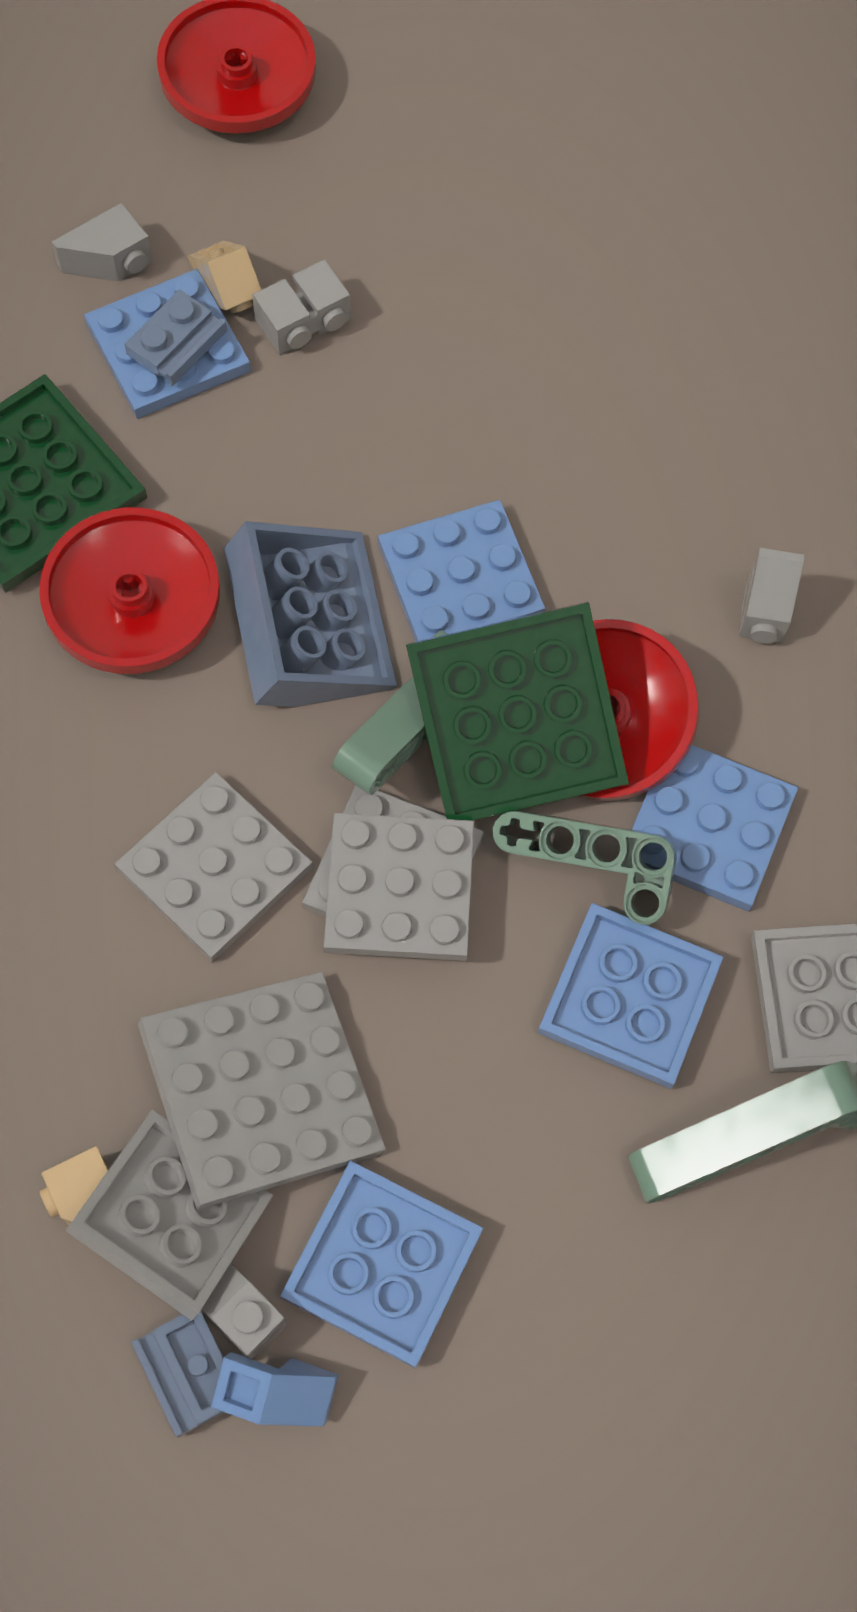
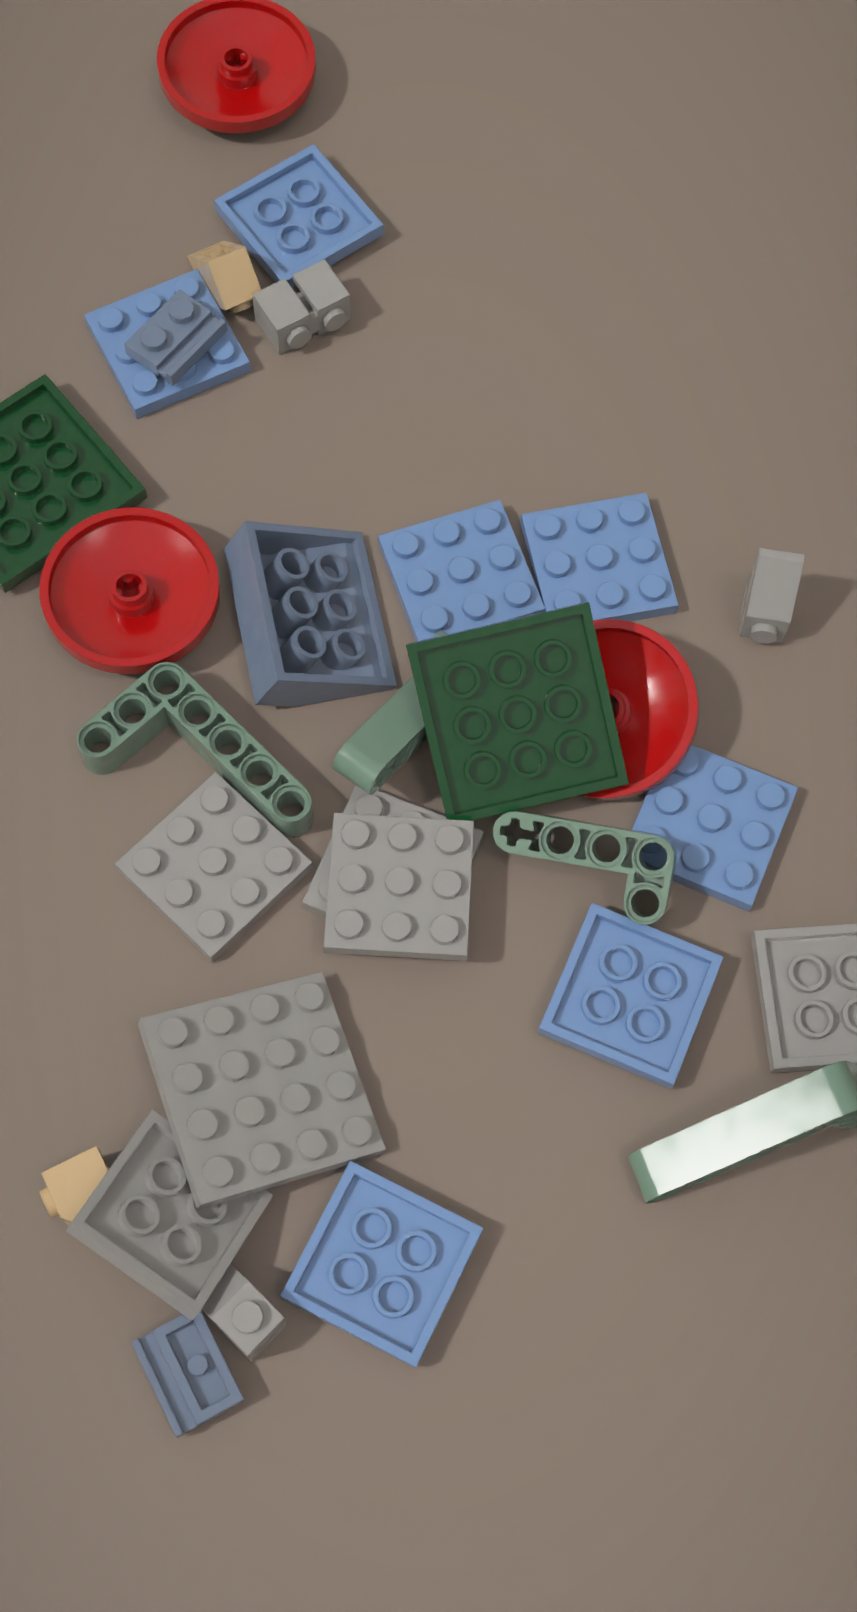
(104, 247): light grey slope -> none
(205, 738): none -> sand green beam
(273, 1396): medium blue slope -> none
(298, 215): none -> medium blue plate
(600, 556): none -> medium blue plate

